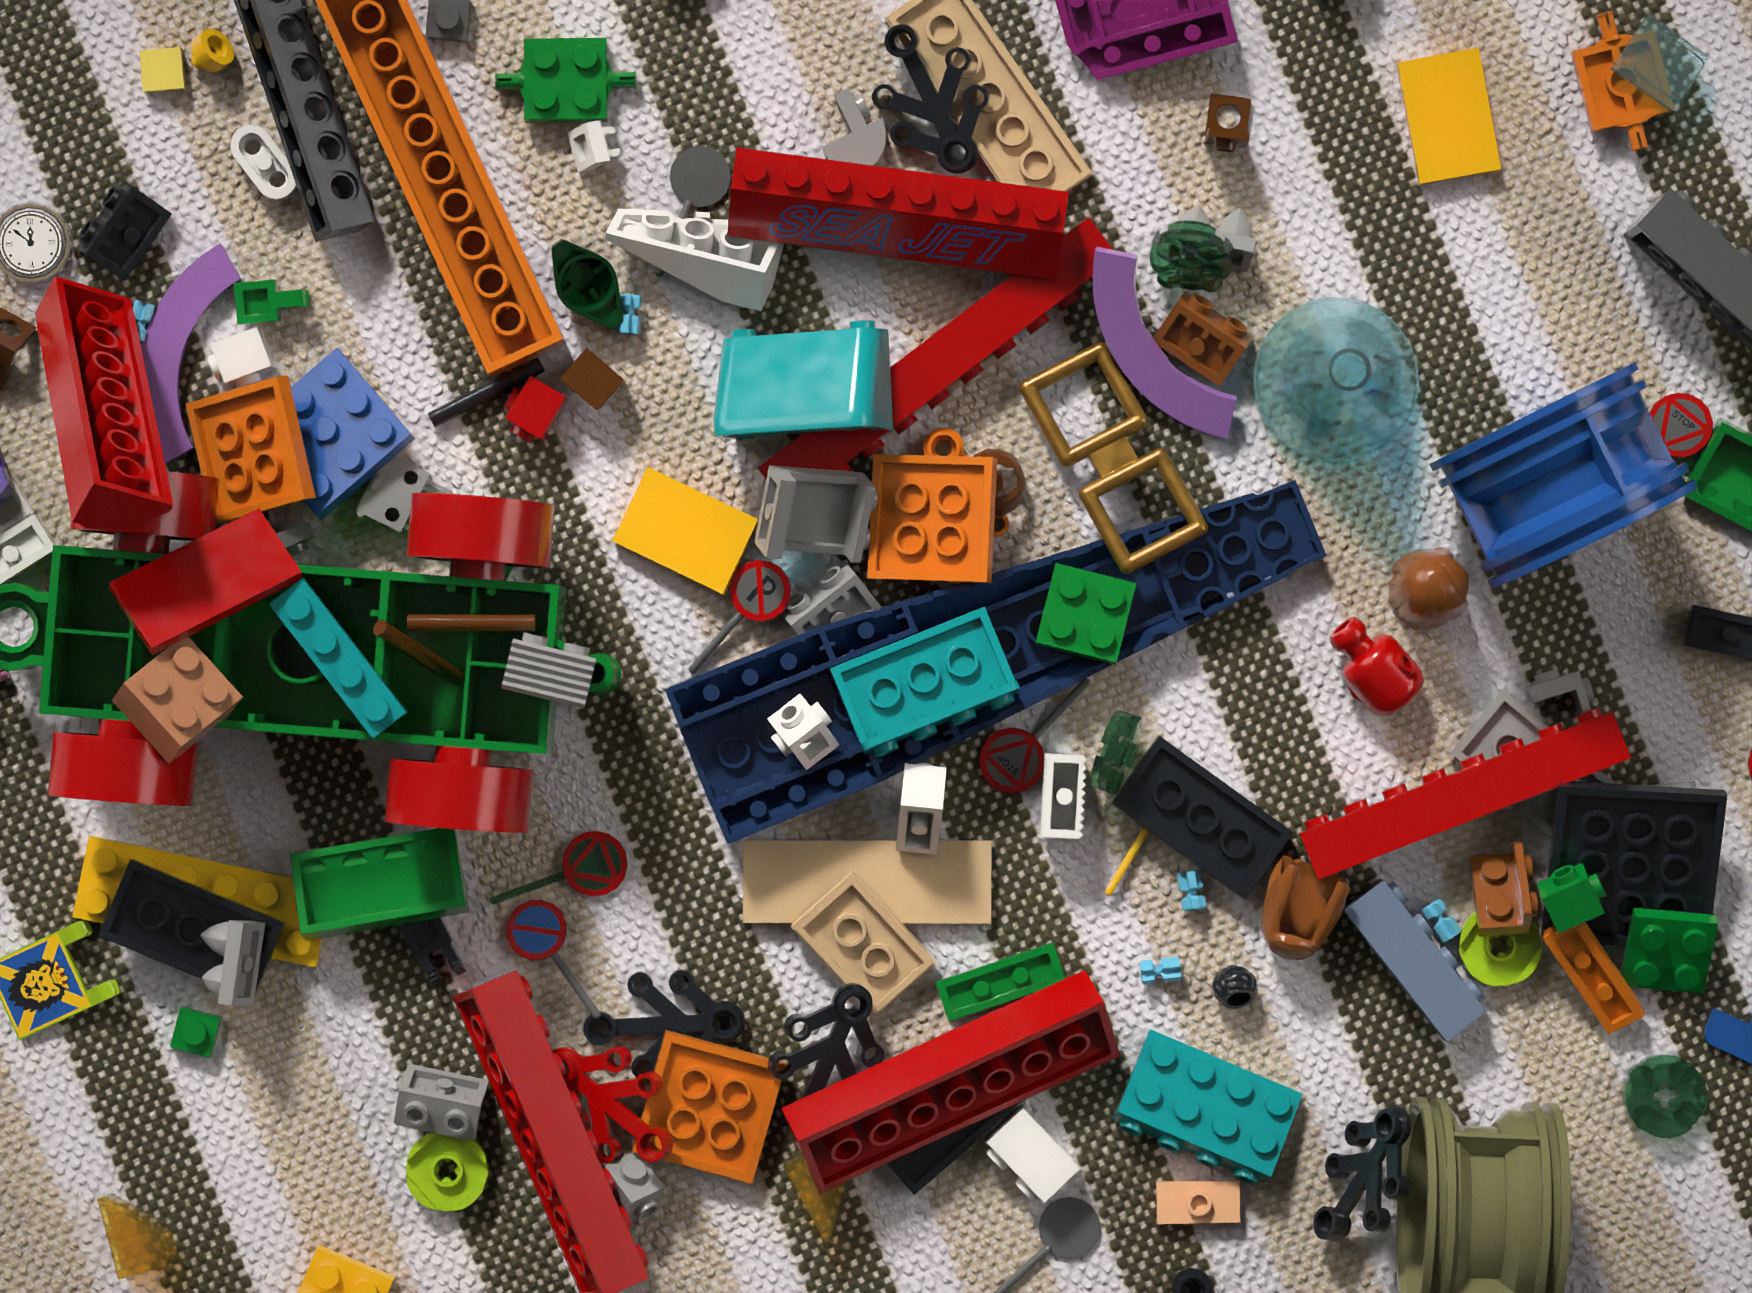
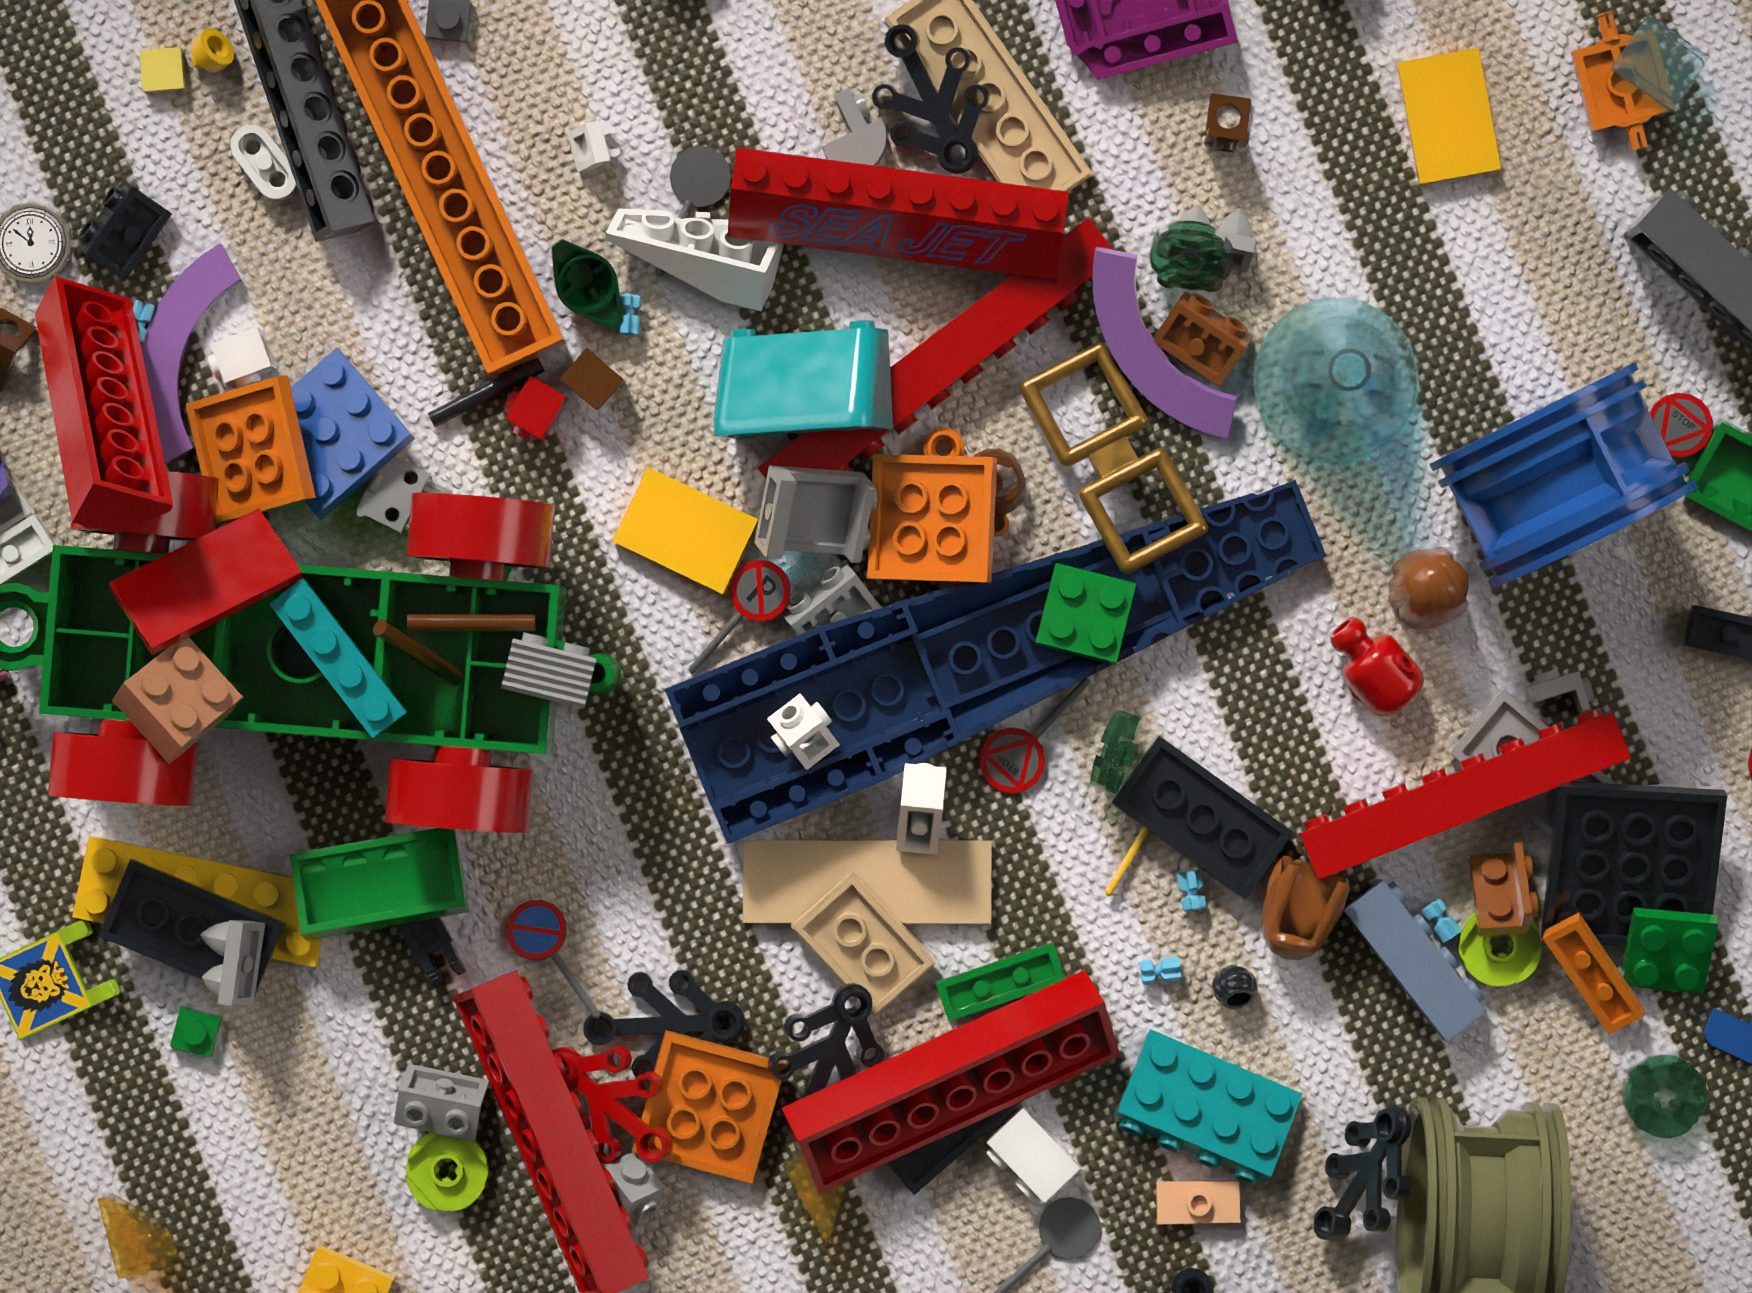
(262, 301): green plate -> none
(296, 538): dark grey plate -> none
(565, 80): green plate -> none
(591, 865): piece -> none
(925, 682): teal bracket -> none
(1062, 796): white brick -> none
(1572, 896): green brick -> none

